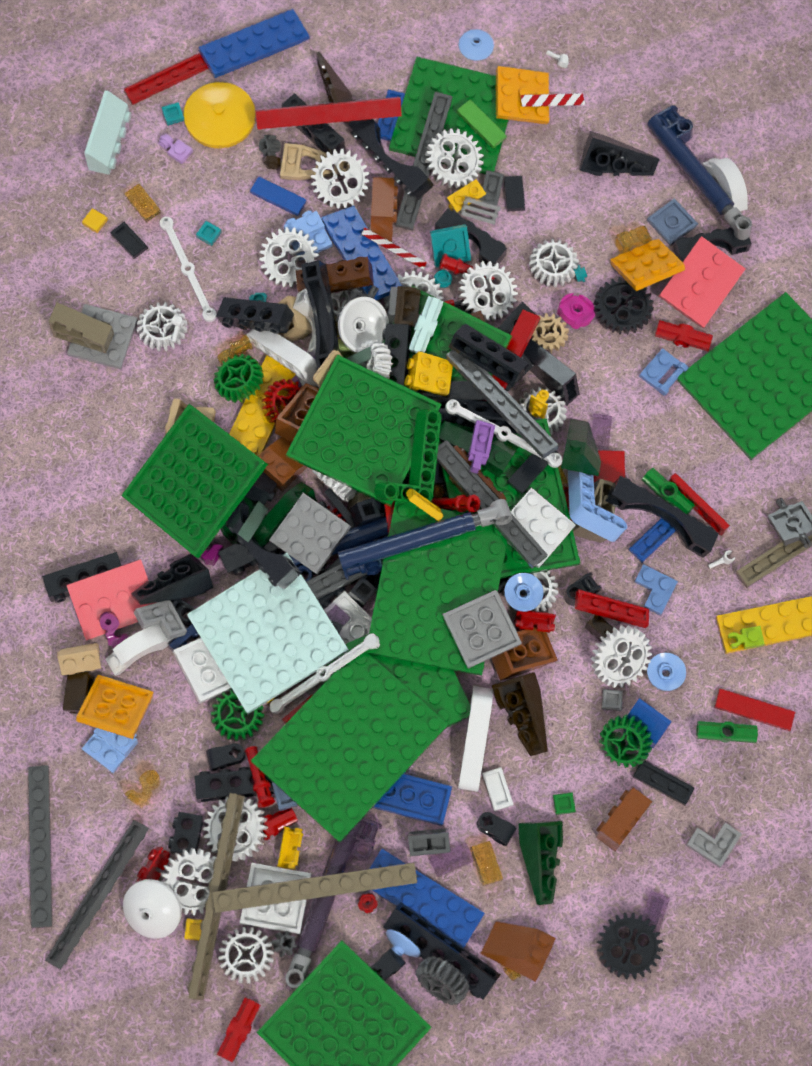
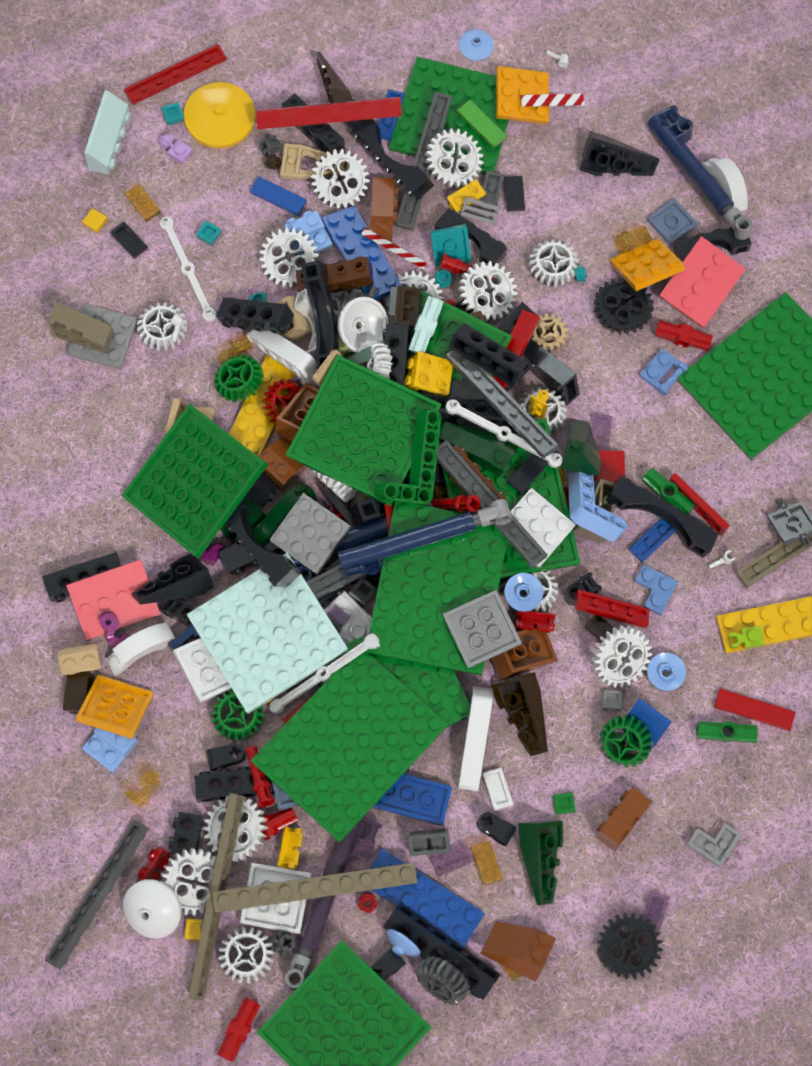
(40, 847): dark grey plate -> none
(164, 615): light grey plate -> none
(253, 43): blue plate -> none
(253, 521): sand green sticker -> none
(424, 504): yellow tile -> none
(480, 444): medium lavender hinge -> none
(570, 316): dark pink plate -> none
(663, 782): black tile -> none

